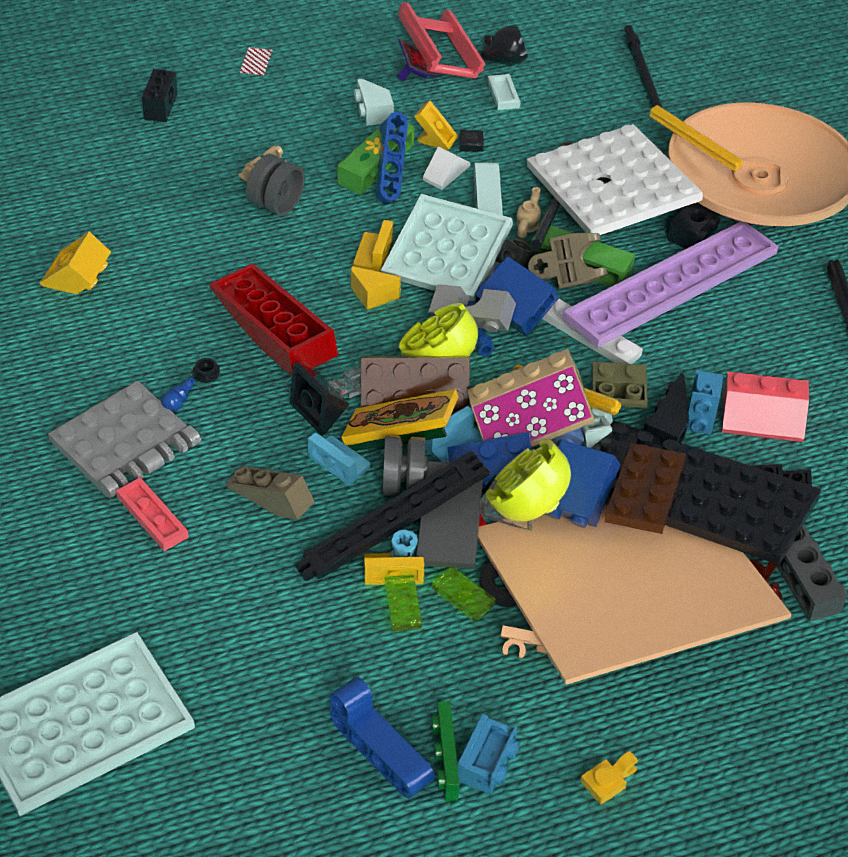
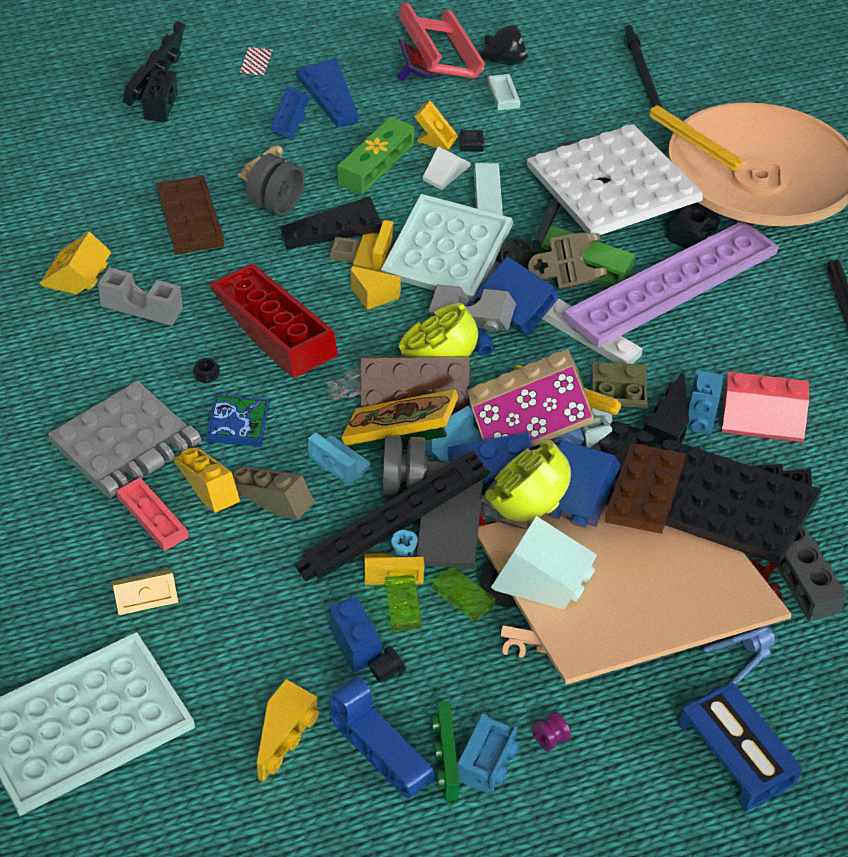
(121, 294): none -> light grey arch
(144, 591): none -> yellow panel
(167, 54): none -> black wing
(177, 395): blue bar -> none
(190, 215): none -> reddish brown plate
(208, 479): none -> yellow slope
(238, 420): none -> tile
(285, 720): none -> yellow slope
(290, 112): none -> blue tile
(315, 398): black slope -> none
(329, 90): none -> blue wing
(344, 222): none -> black wing
(344, 249): none -> dark tan tile
(354, 633): none -> blue piece
(374, 102): light aqua slope -> none
(387, 127): blue beam -> none
(387, 665): none -> black piece
(529, 214): tan piece -> none
(546, 567): none -> light aqua slope
(551, 731): none -> magenta wheel
(607, 780): yellow plate -> none
(742, 744): none -> blue panel
(755, 640): none -> medium blue plant

